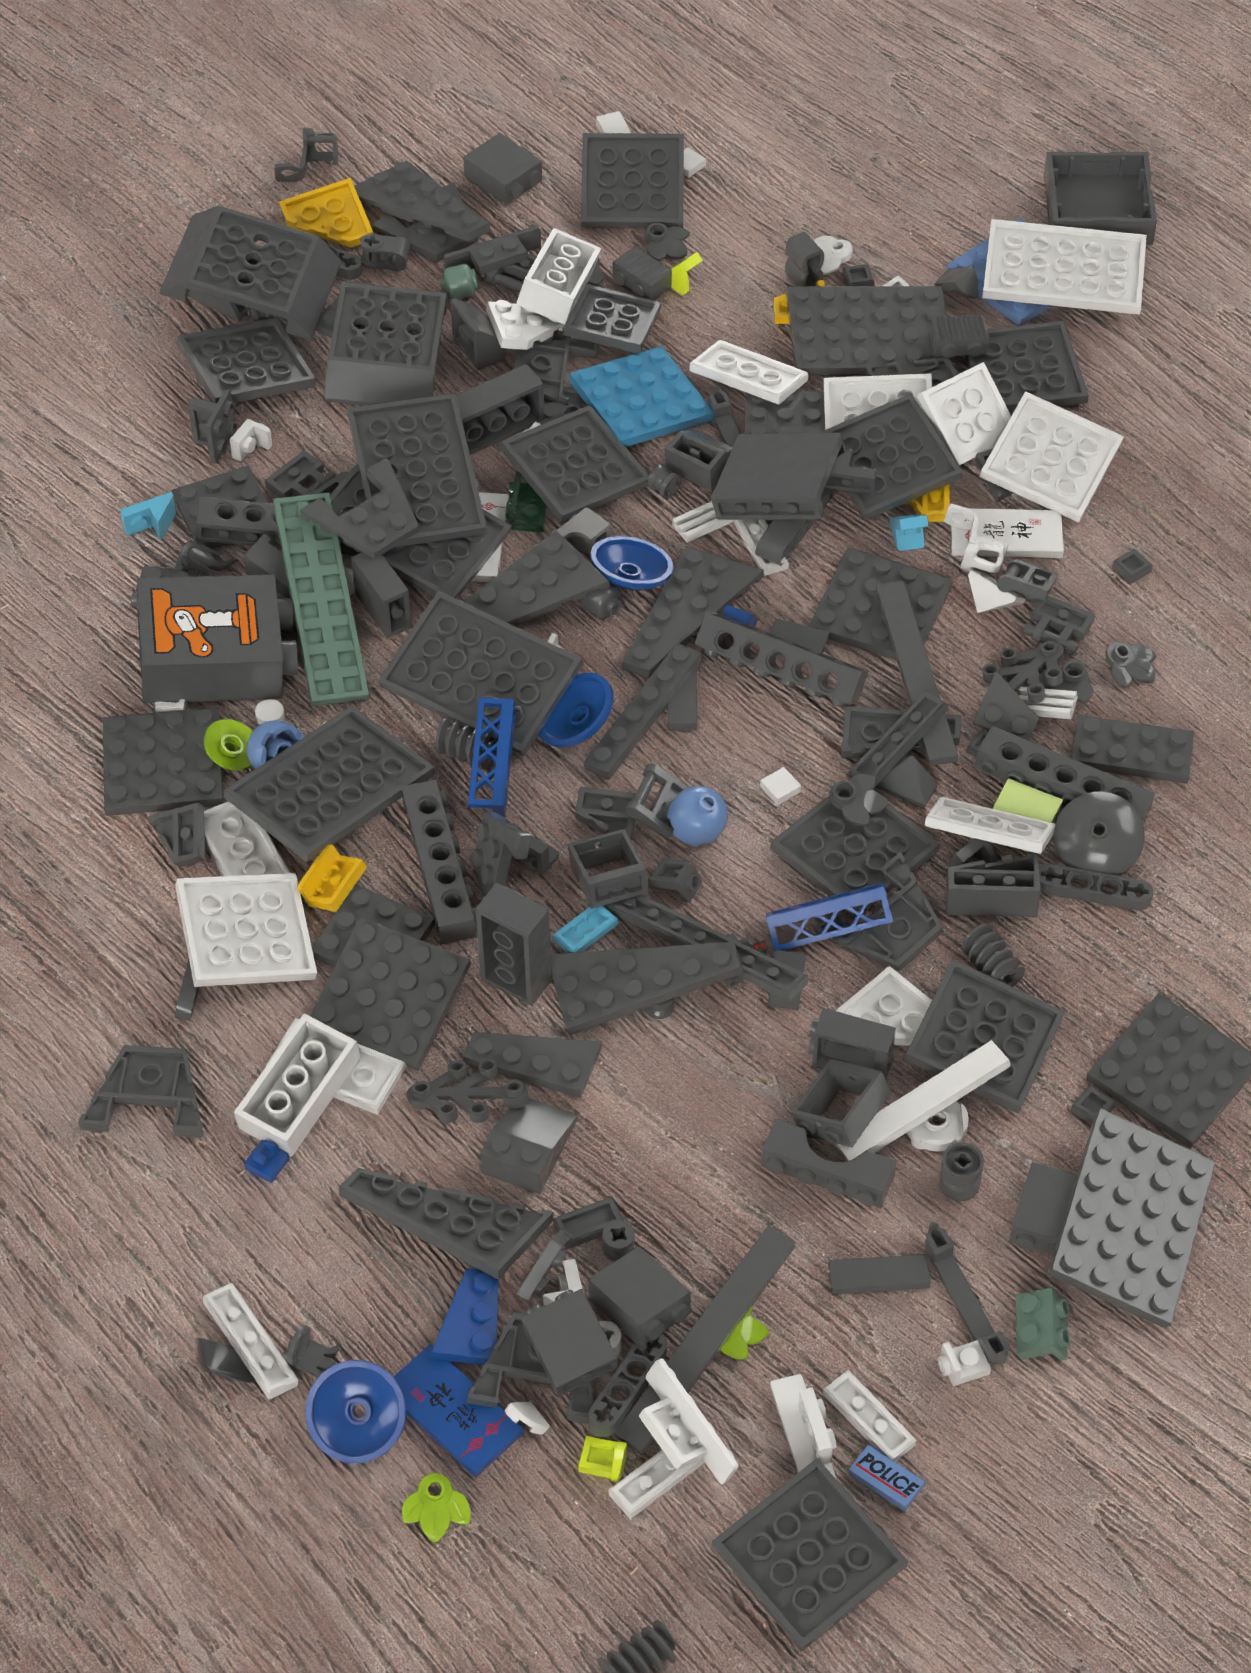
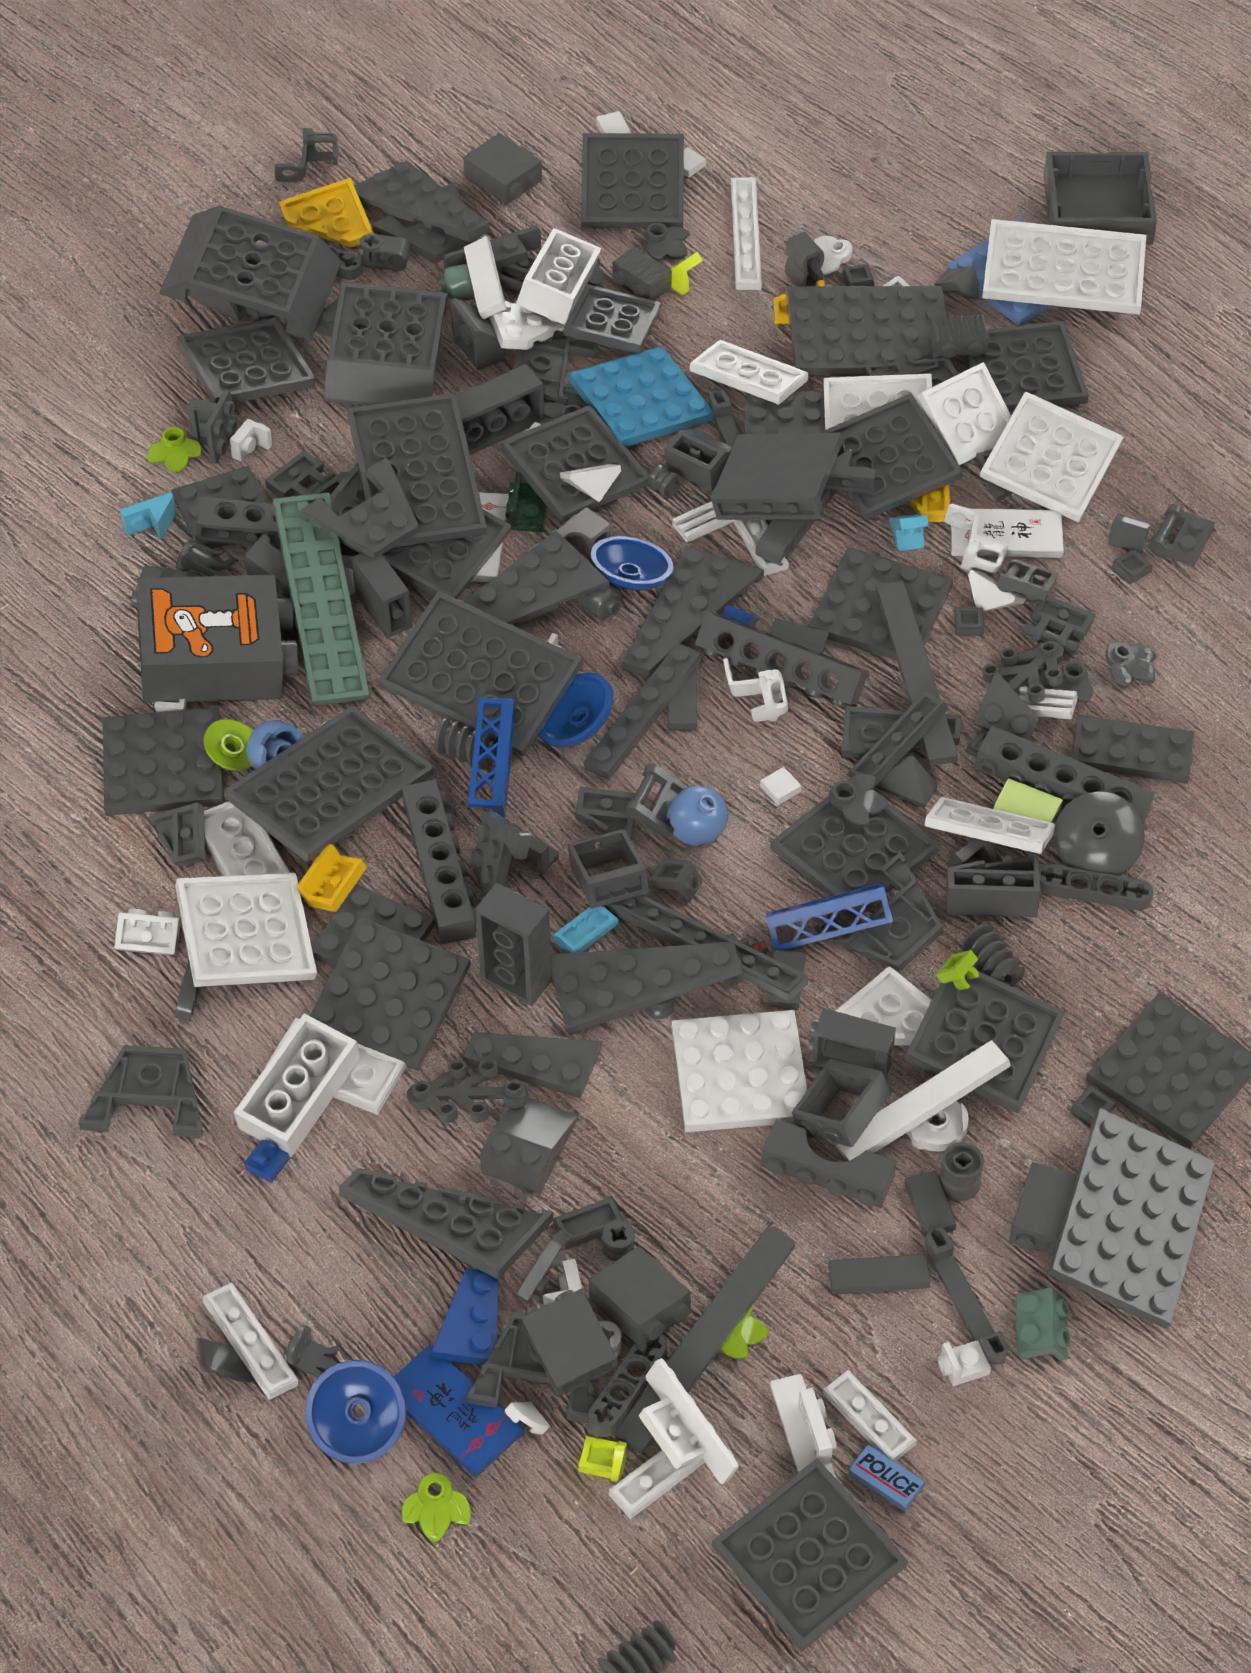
(148, 933): none -> white bracket
(174, 450): none -> lime plate
(269, 710): white tile -> none
(484, 277): none -> white tile
(592, 480): none -> white slope
(738, 1069): none -> white plate
(746, 234): none -> white tile
(769, 684): none -> white piece
(930, 1201): none -> dark grey tile
(957, 967): none -> lime tile
(968, 621): none -> dark grey tile
(1128, 533): none -> dark grey tile
(1190, 539): none -> dark grey plate

